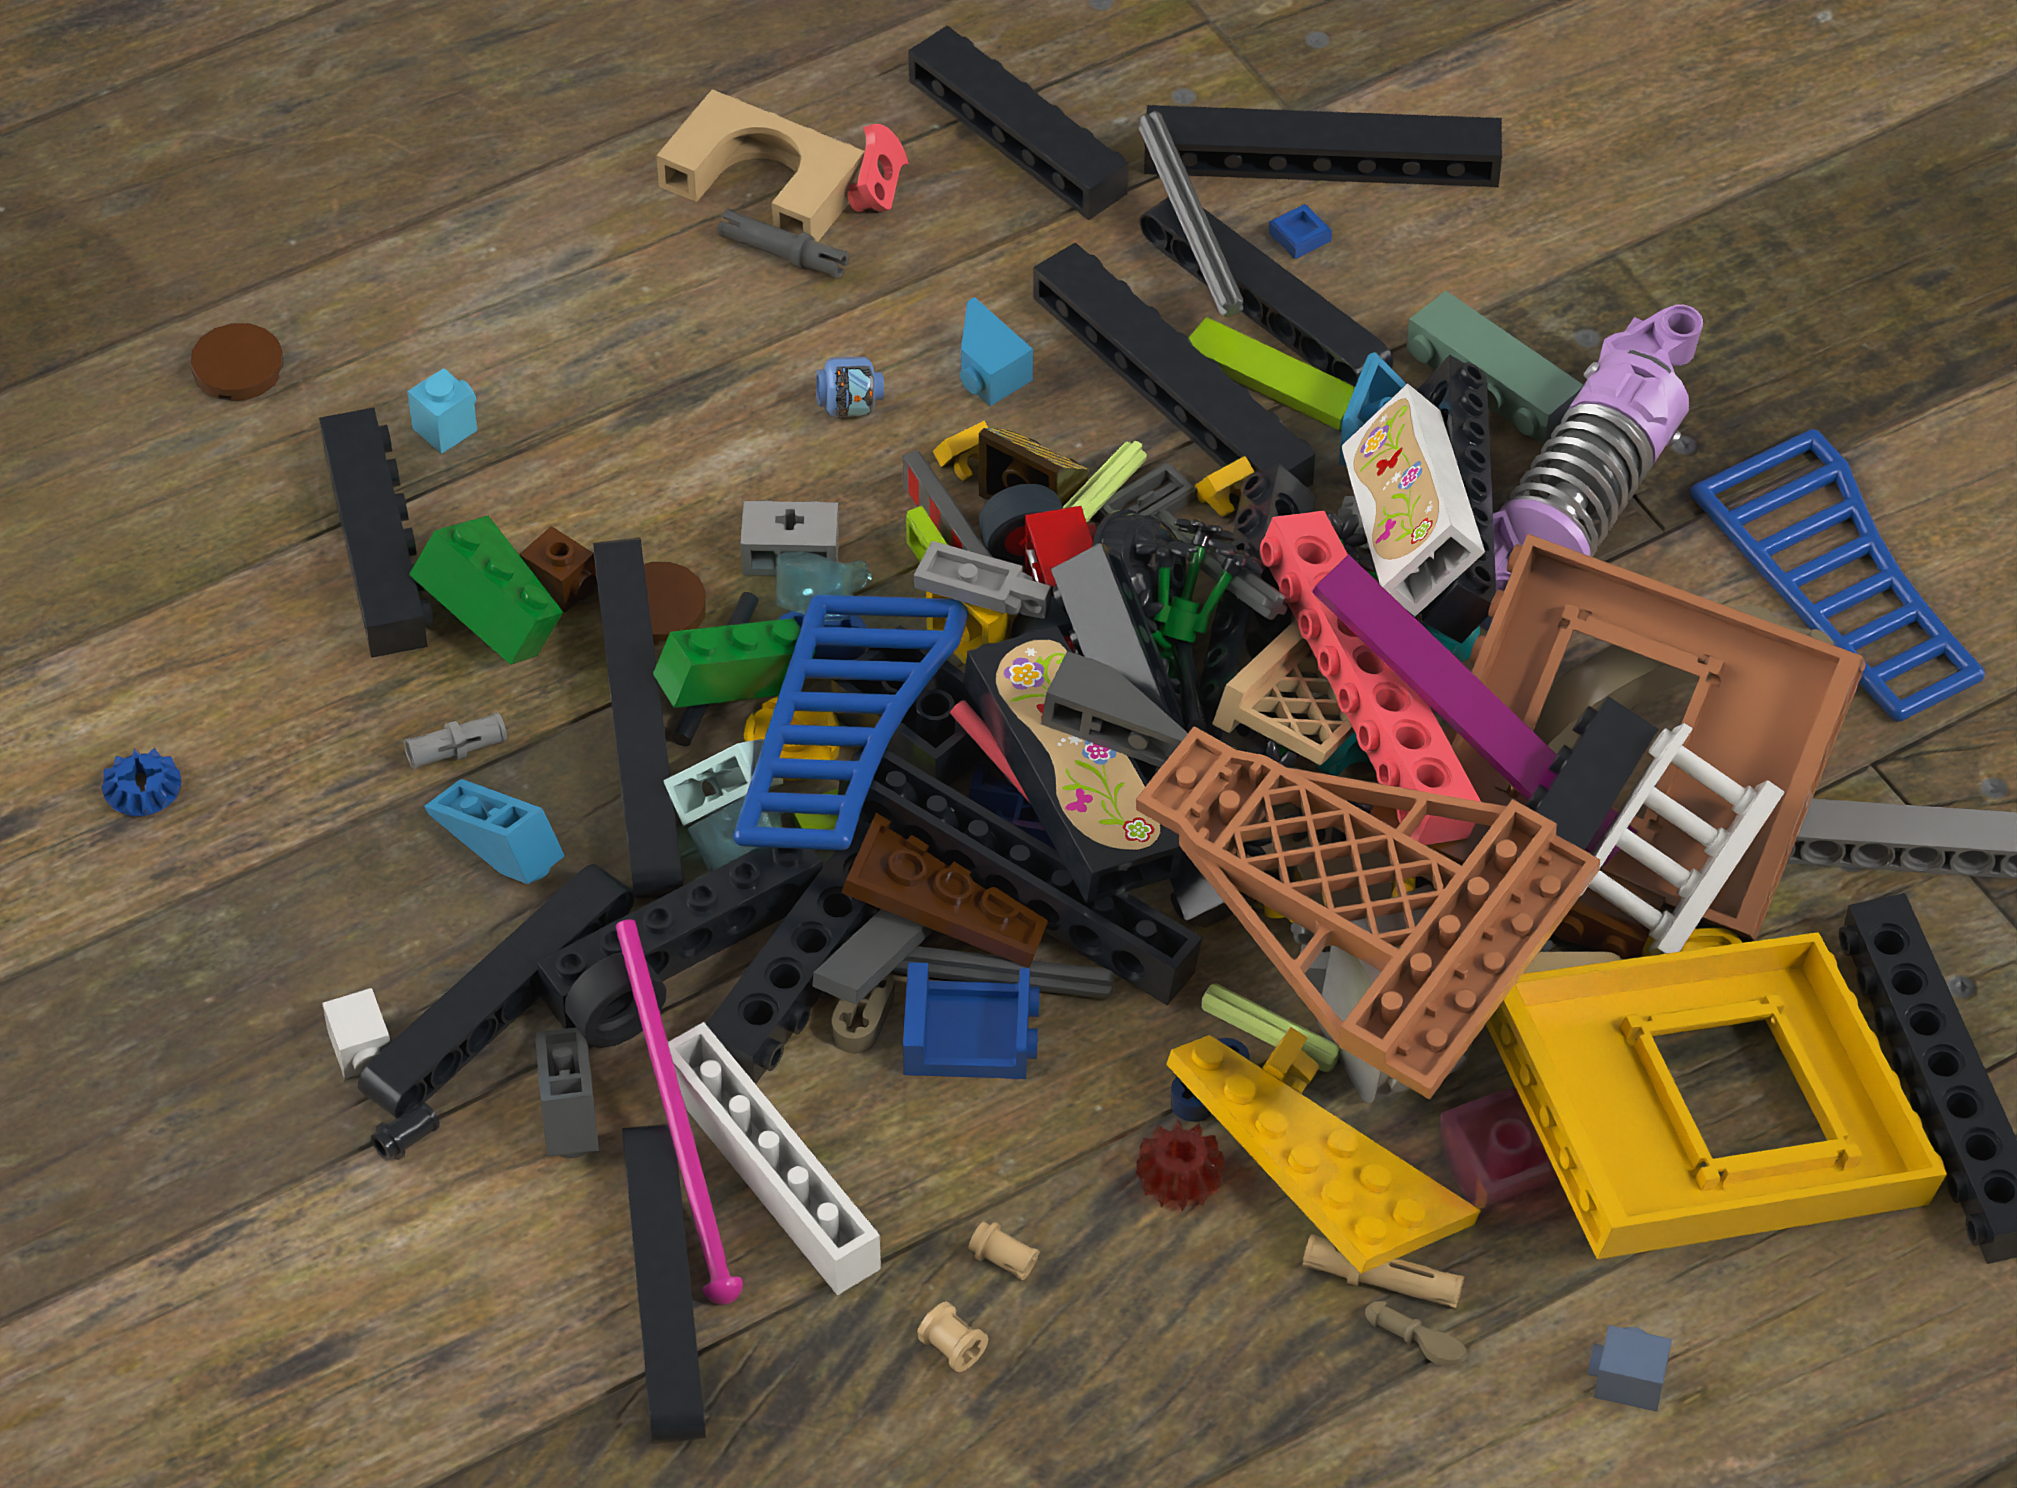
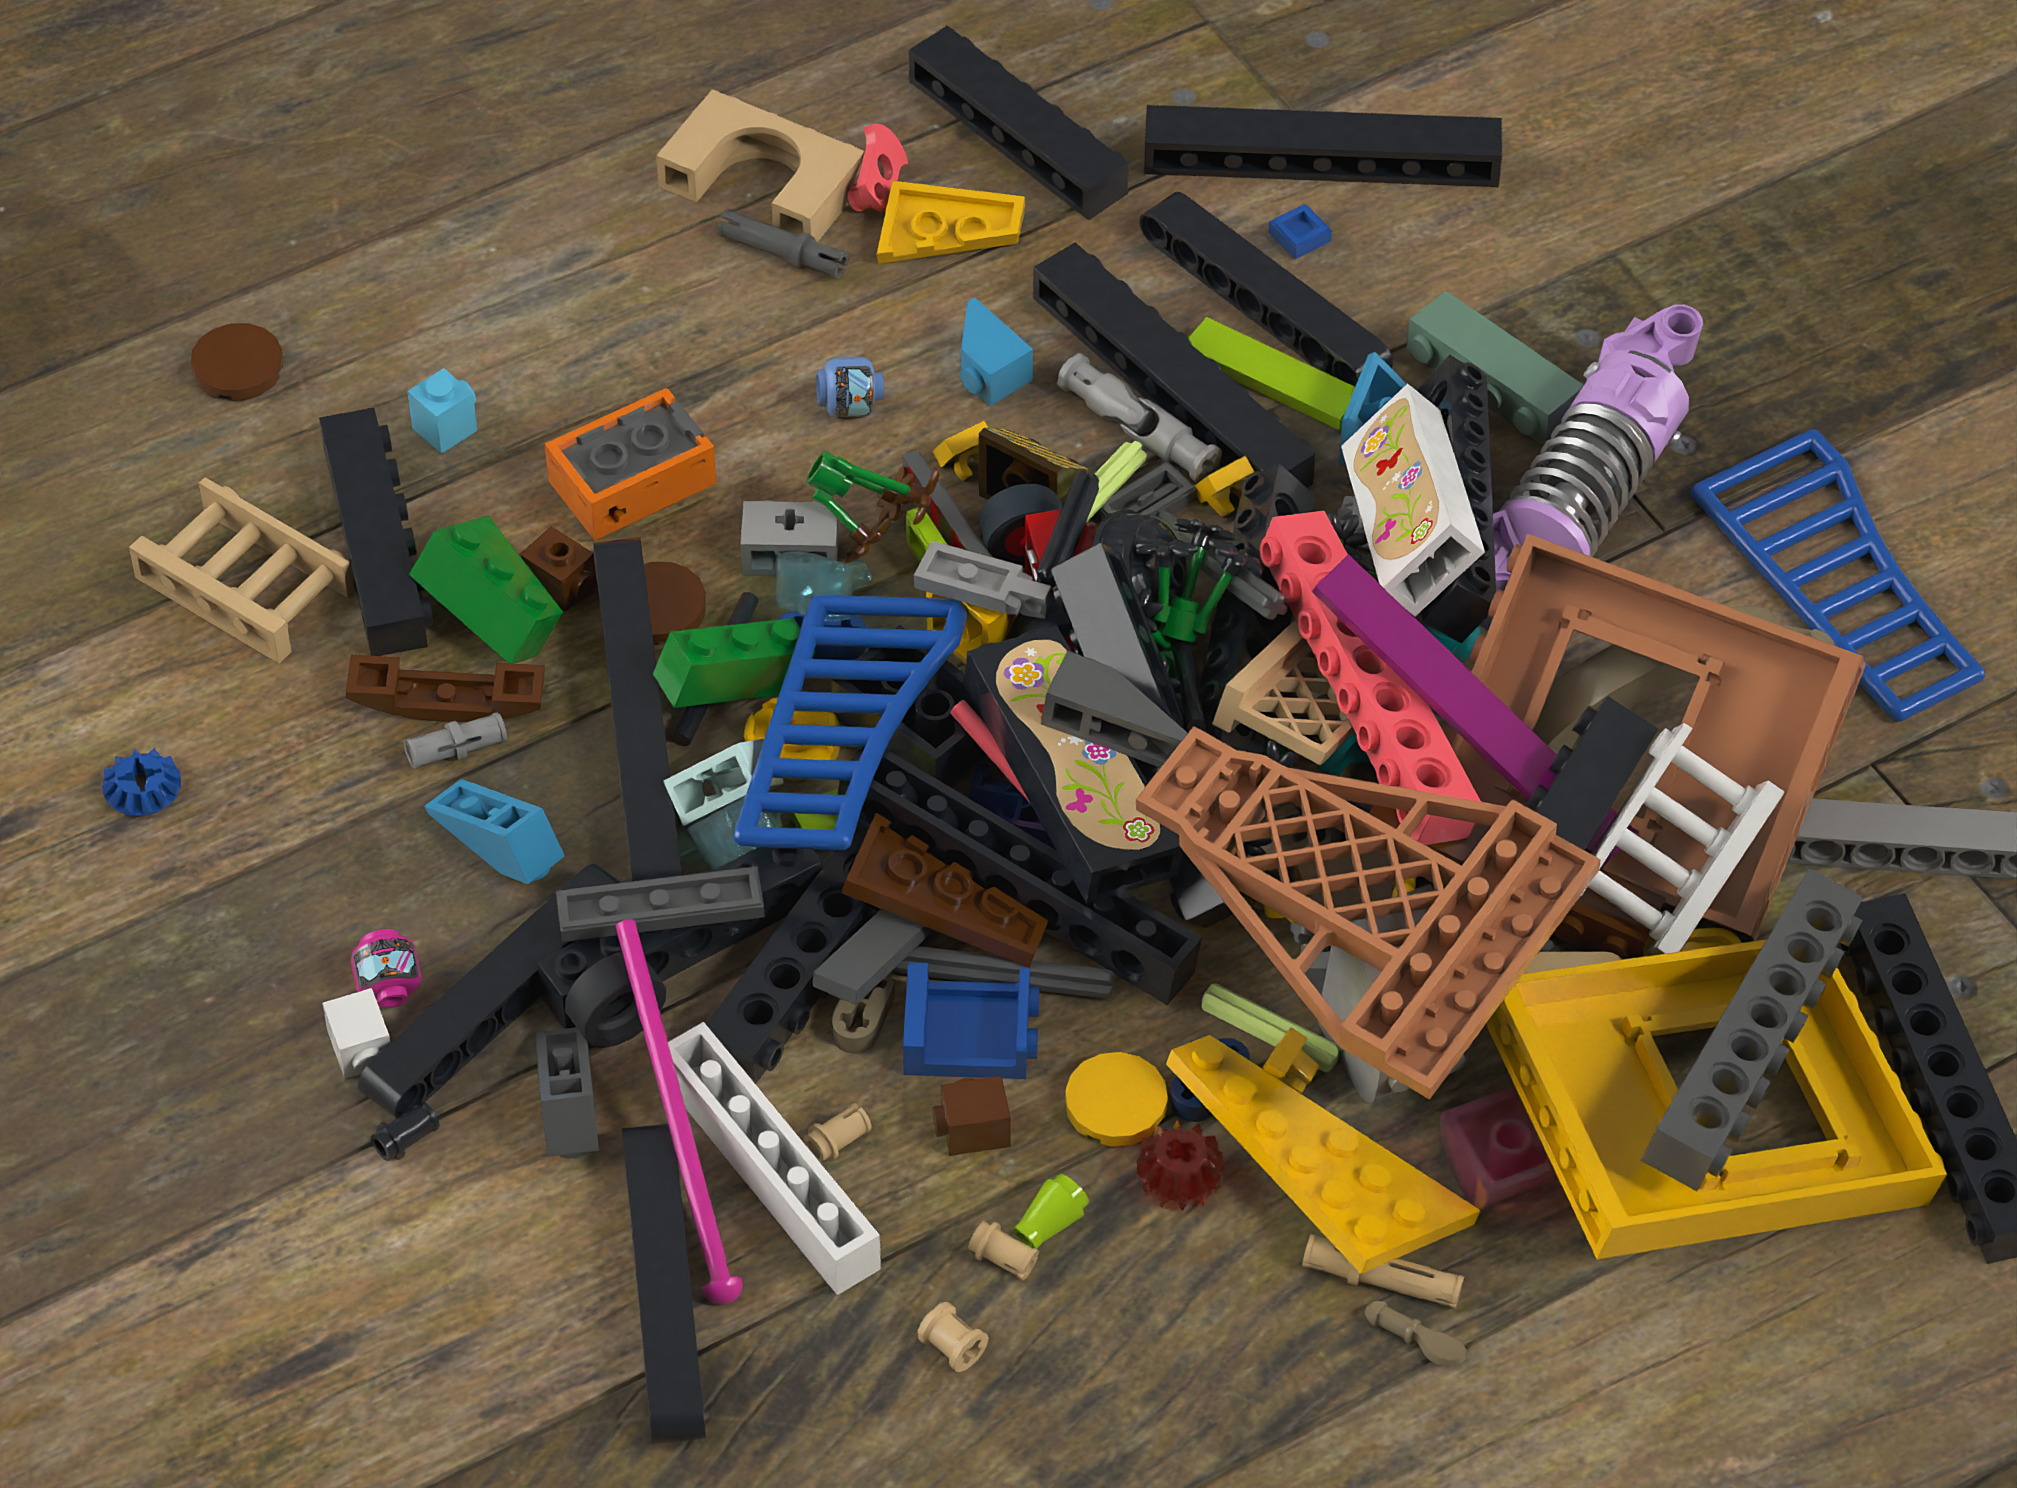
(233, 607): none -> tan fence
(386, 965): none -> head
(444, 695): none -> reddish brown slope
(630, 463): none -> piece
(660, 903): none -> dark grey tile
(835, 476): none -> plant
(836, 1133): none -> tan pin
(946, 220): none -> yellow wing
(973, 1115): none -> reddish brown brick
(1052, 1210): none -> lime cone
(1068, 525): none -> black axle
(1116, 402): none -> light grey piece
(1116, 1098): none -> yellow tile
(1191, 214): dark grey axle -> none
(1630, 1367): sand blue brick -> none
(1752, 1032): none -> dark grey brick

